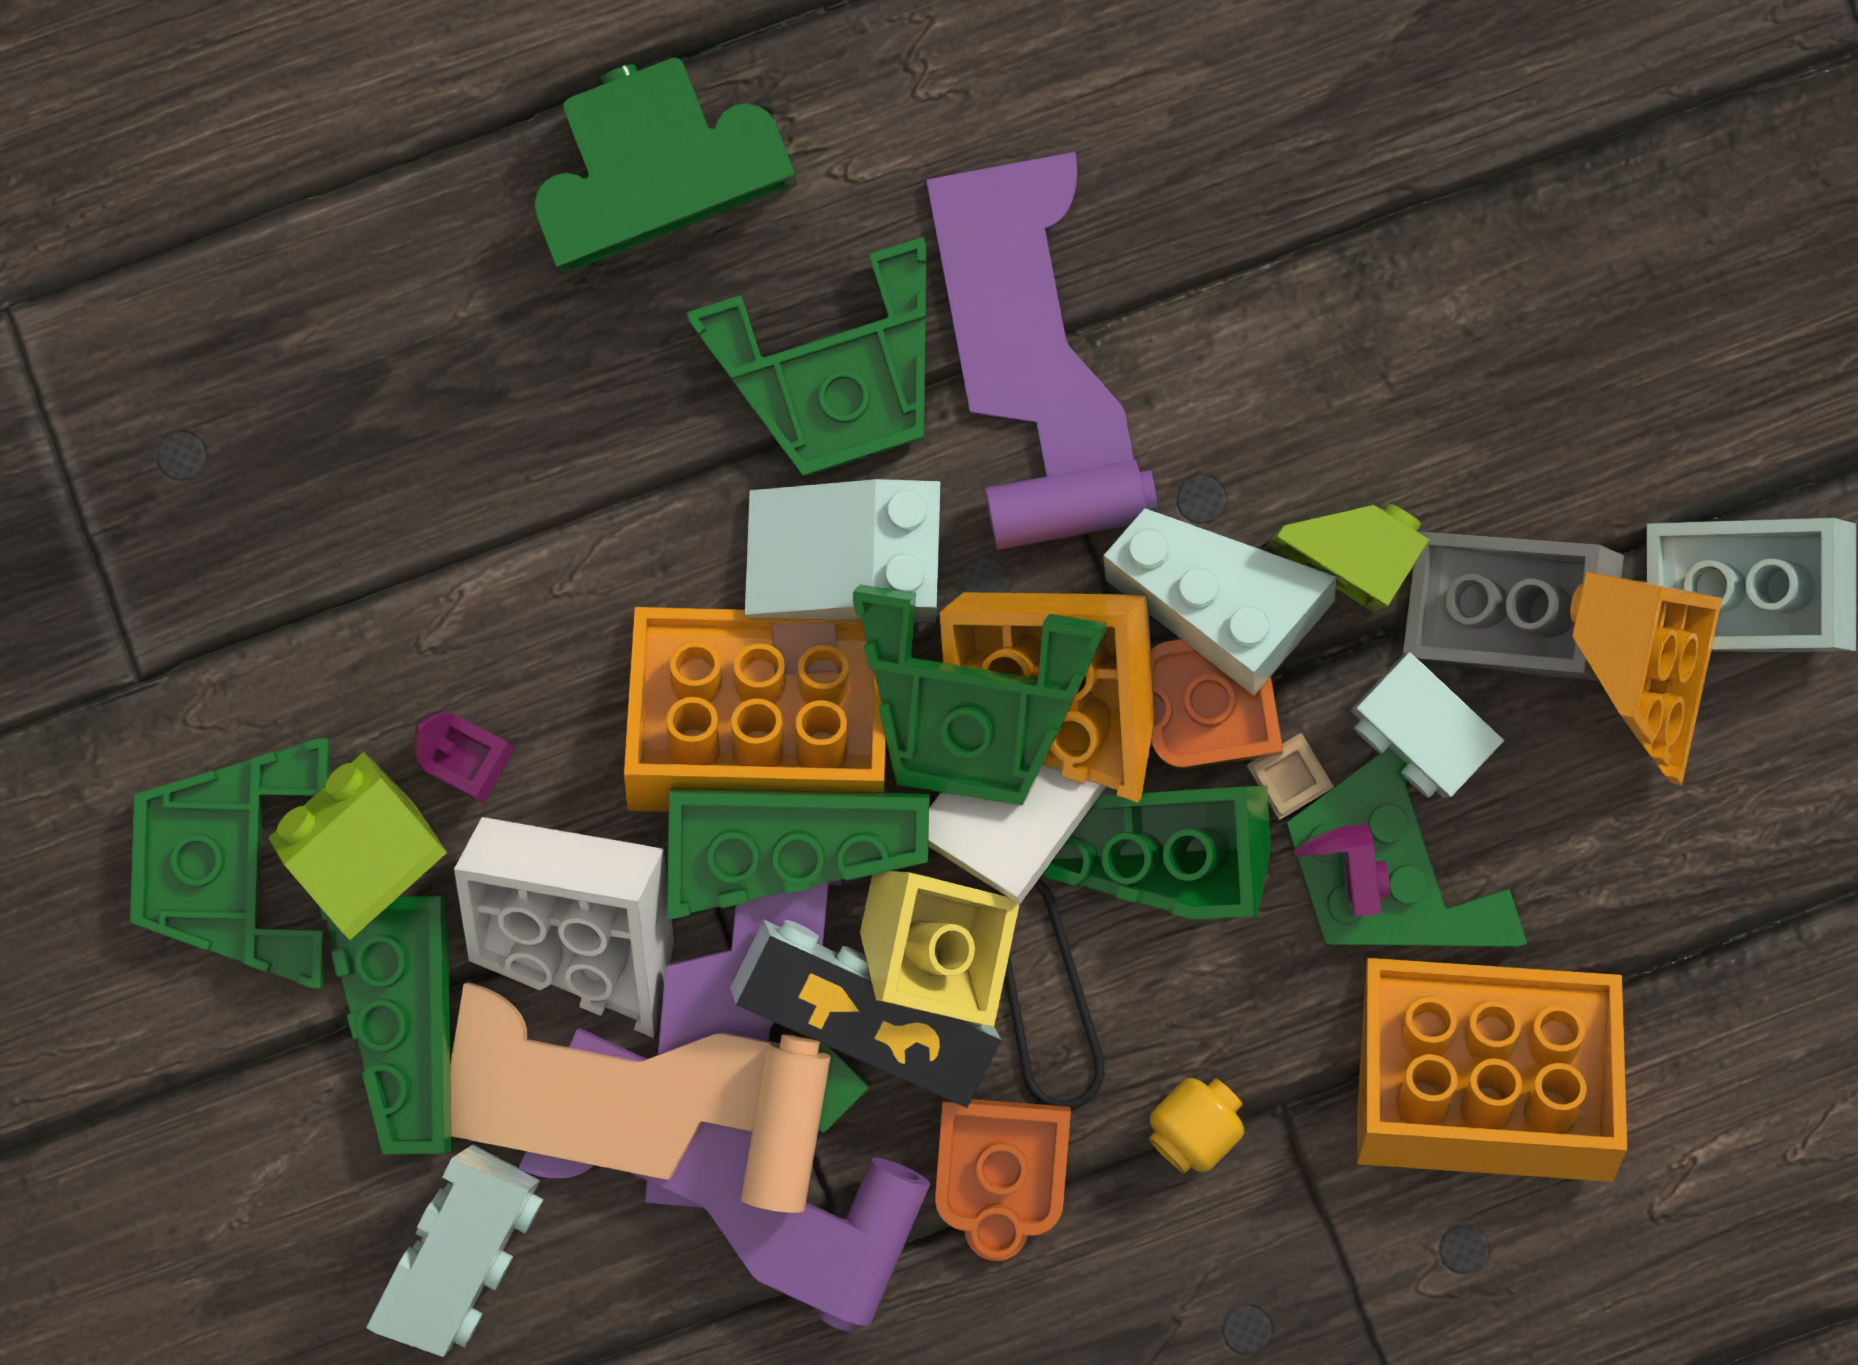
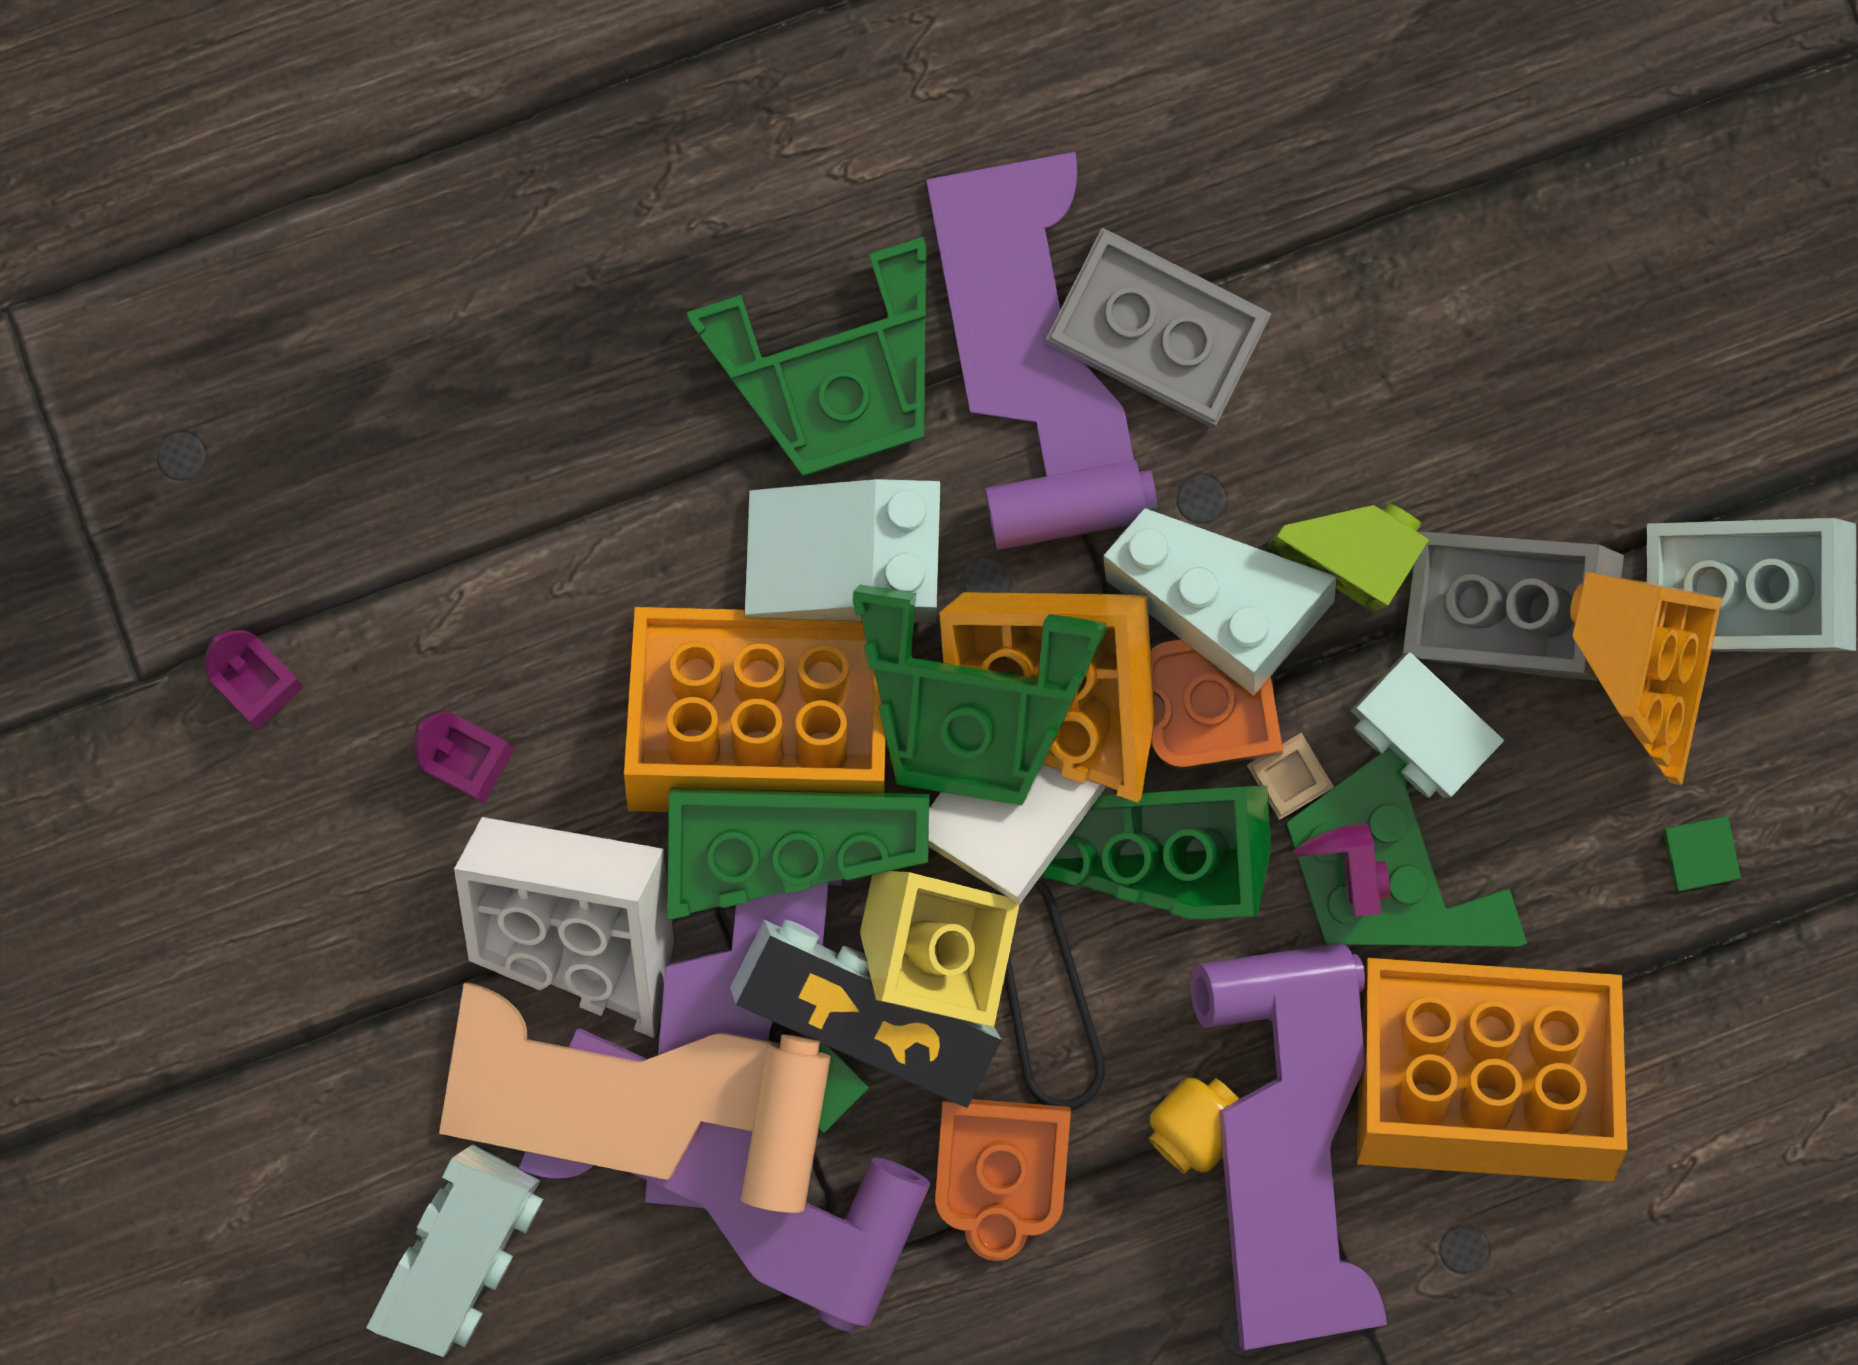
(202, 861): green wing -> none
(249, 675): none -> magenta plate
(356, 844): lime slope -> none
(401, 1018): green wing -> none
(654, 165): green brick -> none
(796, 638): nougat tile -> none
(1157, 328): none -> light grey tile
(1281, 1142): none -> medium lavender door
(1701, 853): none -> green tile

